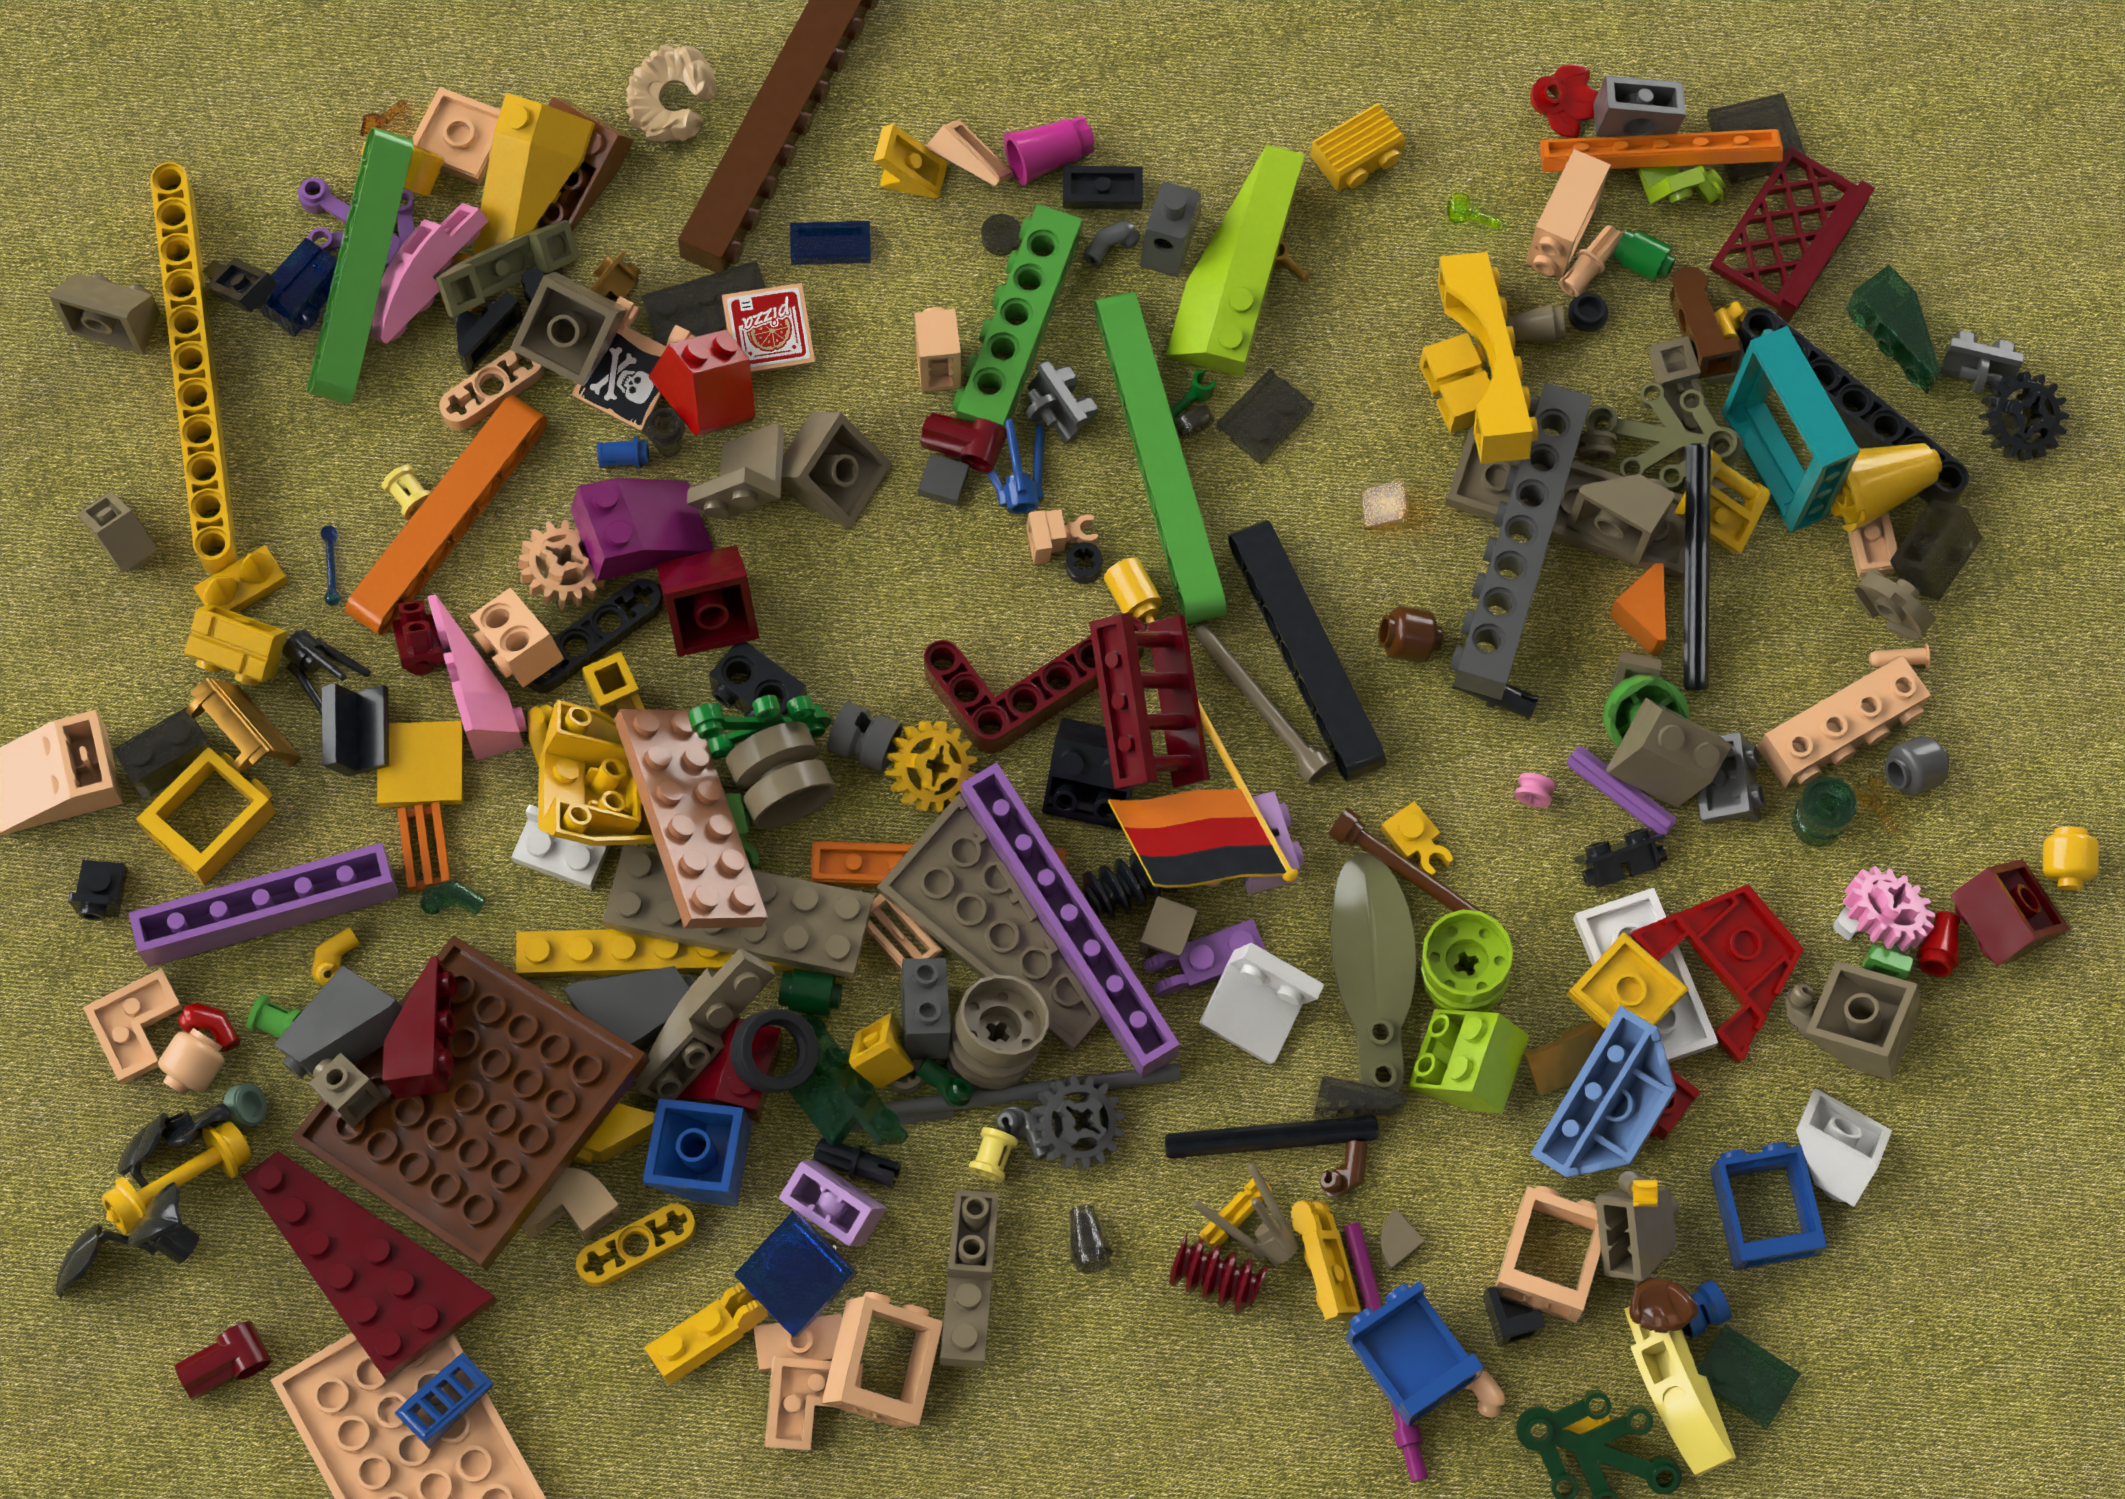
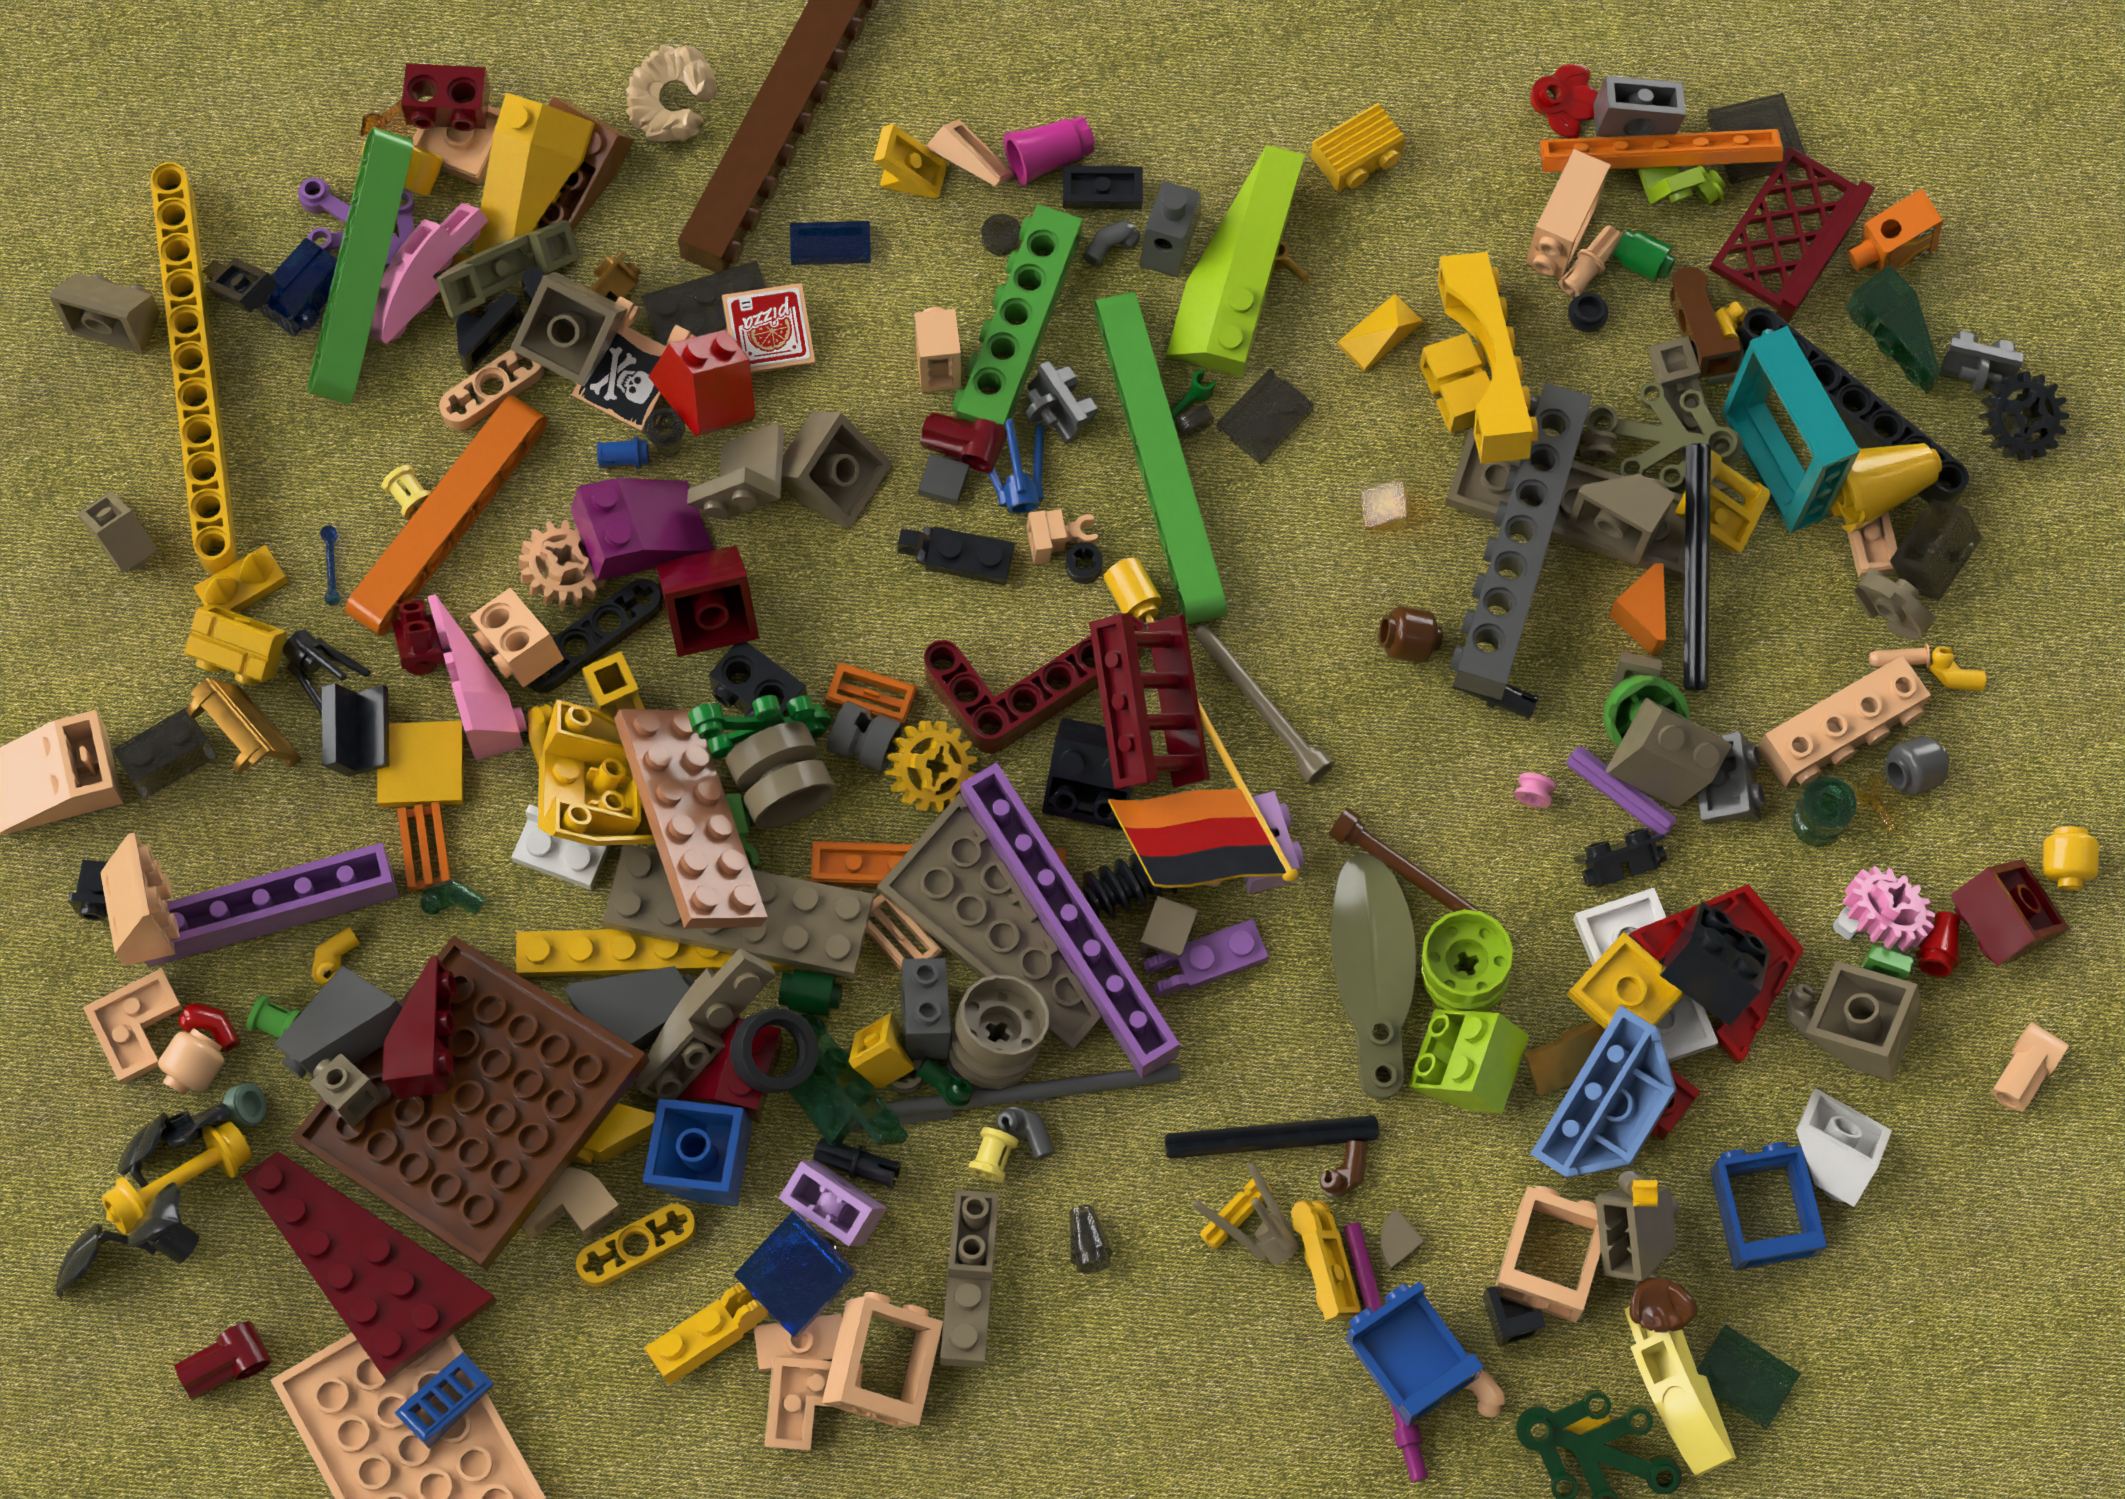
(137, 904): none -> light nougat slope
(231, 840): yellow window -> none
(447, 87): none -> dark red brick
(877, 680): none -> orange tile
(959, 553): none -> black hinge
(1088, 1108): dark grey gear -> none
(1216, 1274): dark red piece -> none
(1258, 1001): white bracket -> none
(1307, 651): black beam -> none
(1350, 1099): clear smoke slope -> none
(1379, 332): none -> yellow slope
(1414, 835): yellow plate -> none
(1459, 212): clear neon green hand -> none
(1539, 324): dark tan cone -> none
(1711, 1309): blue wheel -> none
(1717, 963): none -> black slope
(1898, 234): none -> orange torso
(1951, 675): none -> yellow arm
(2032, 1060): none -> light nougat piece

